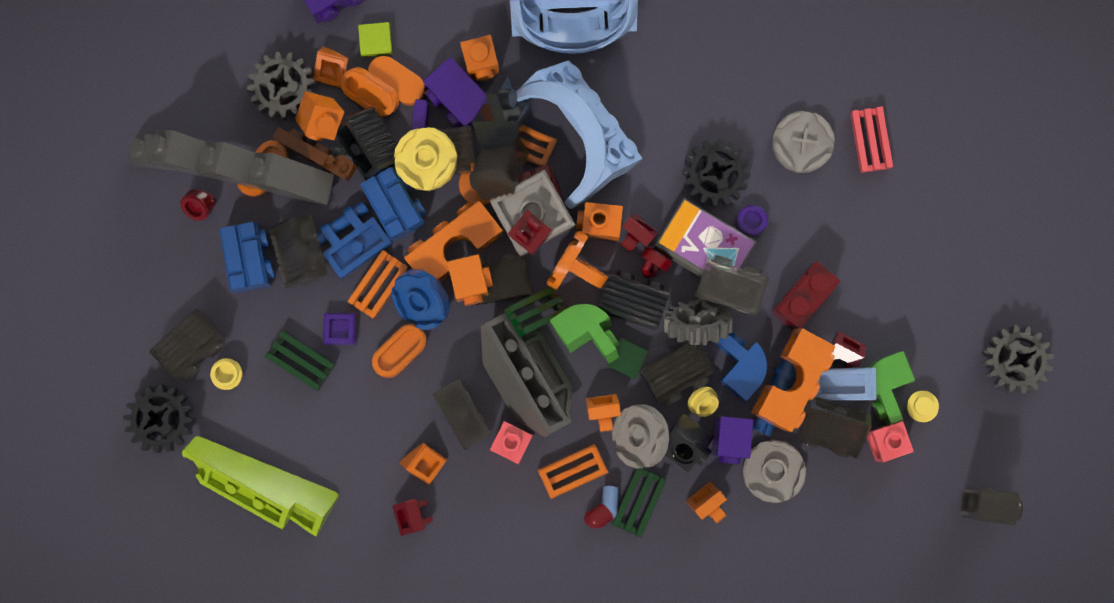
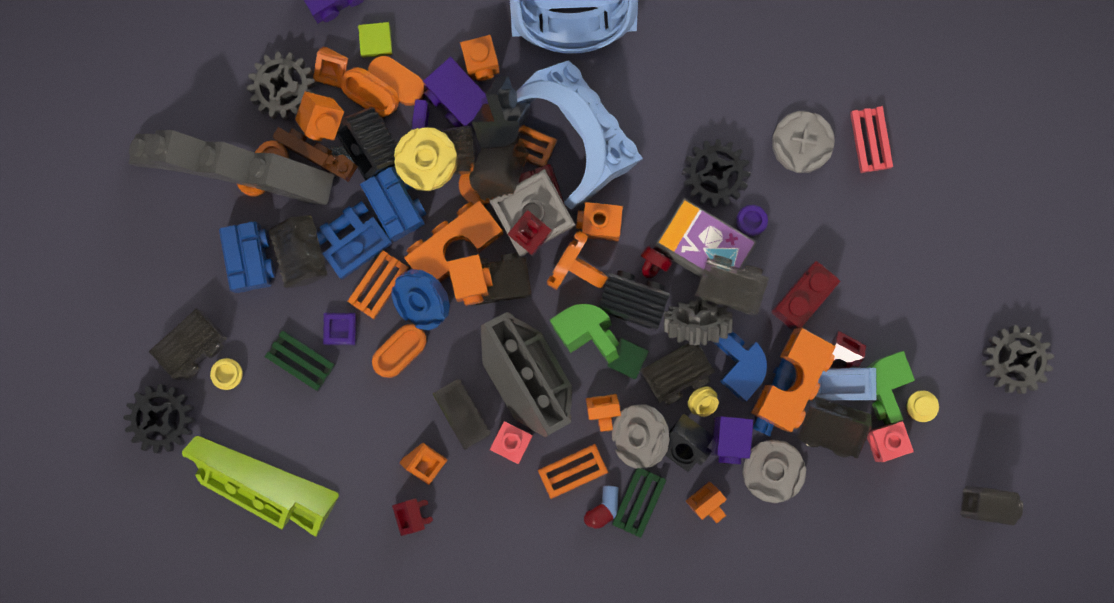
(197, 204): dark red tile -> none
(554, 302): dark green tile -> none
(638, 232): dark red tile -> none

